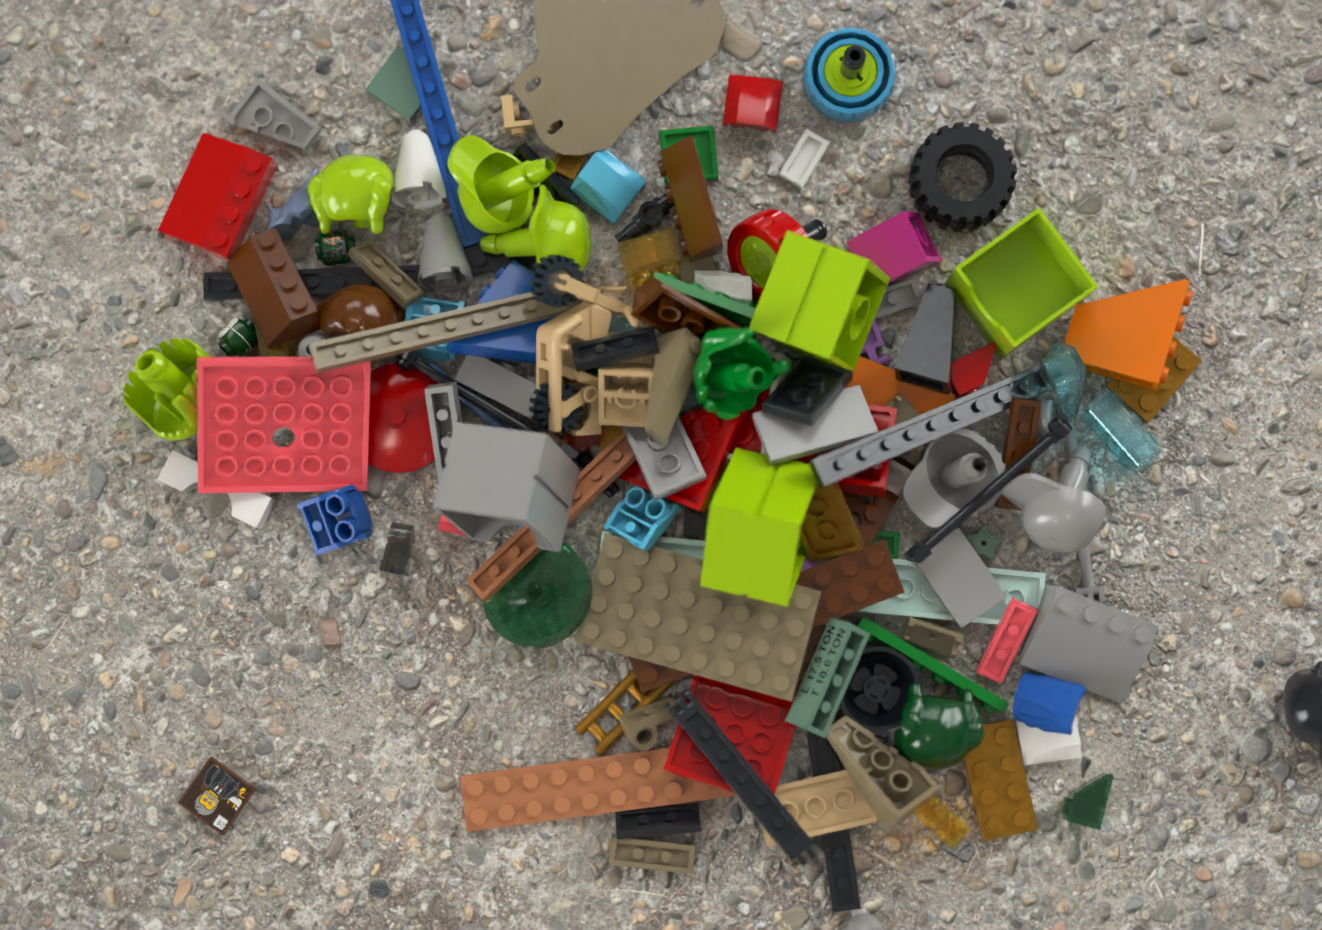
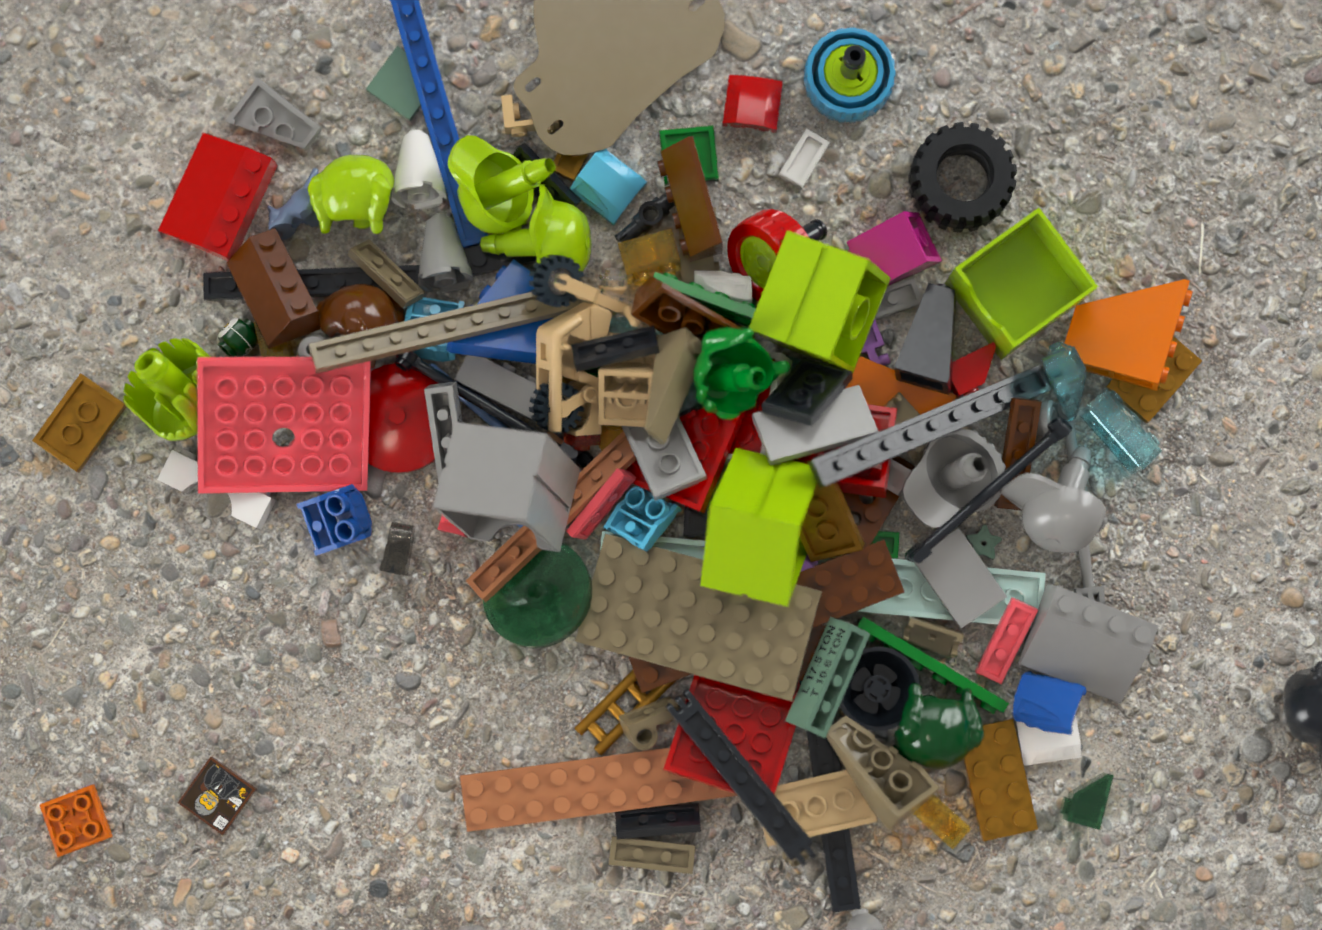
(75, 820): none -> orange tile
(79, 423): none -> pearl gold plate
(334, 247): dark green head -> none
(601, 504): none -> coral tile

